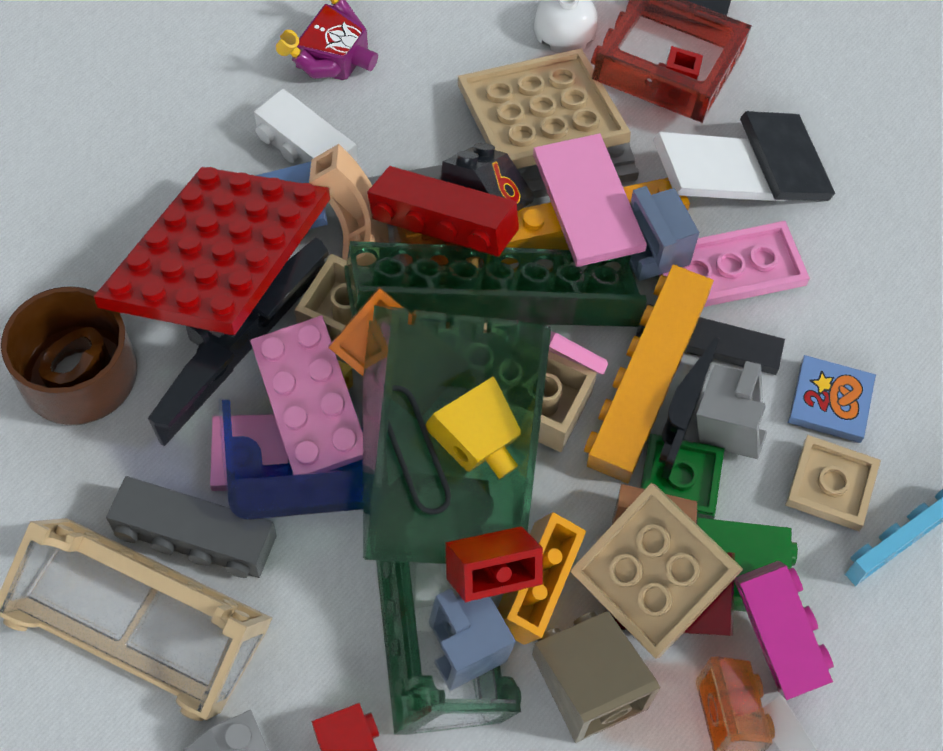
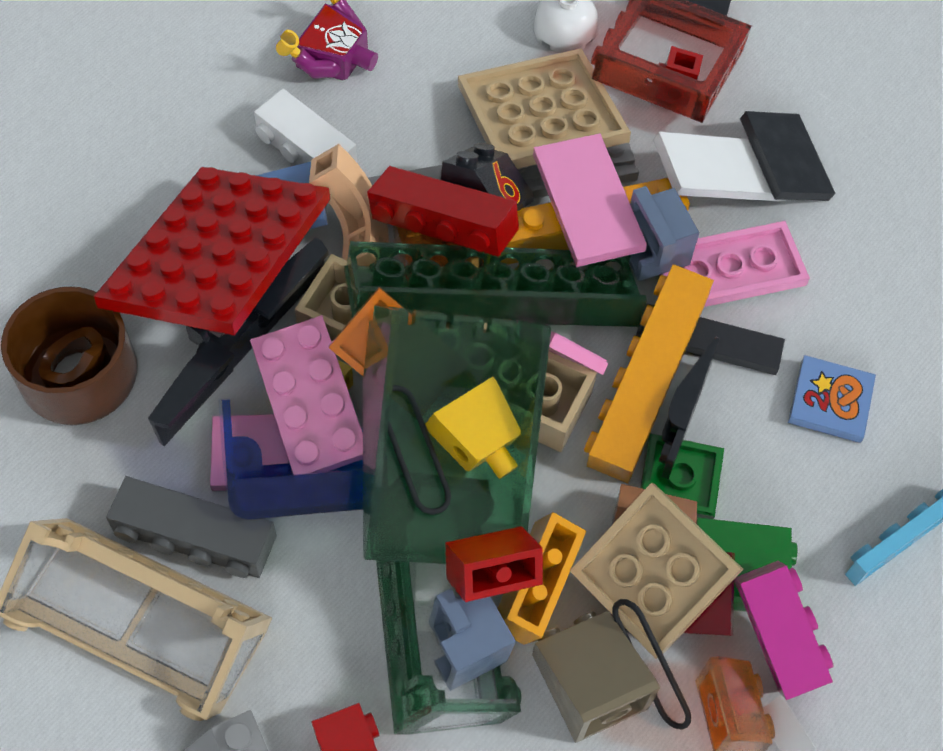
(637, 610): none -> black piece
(733, 410): light grey plate -> none
(833, 483): tan plate -> none

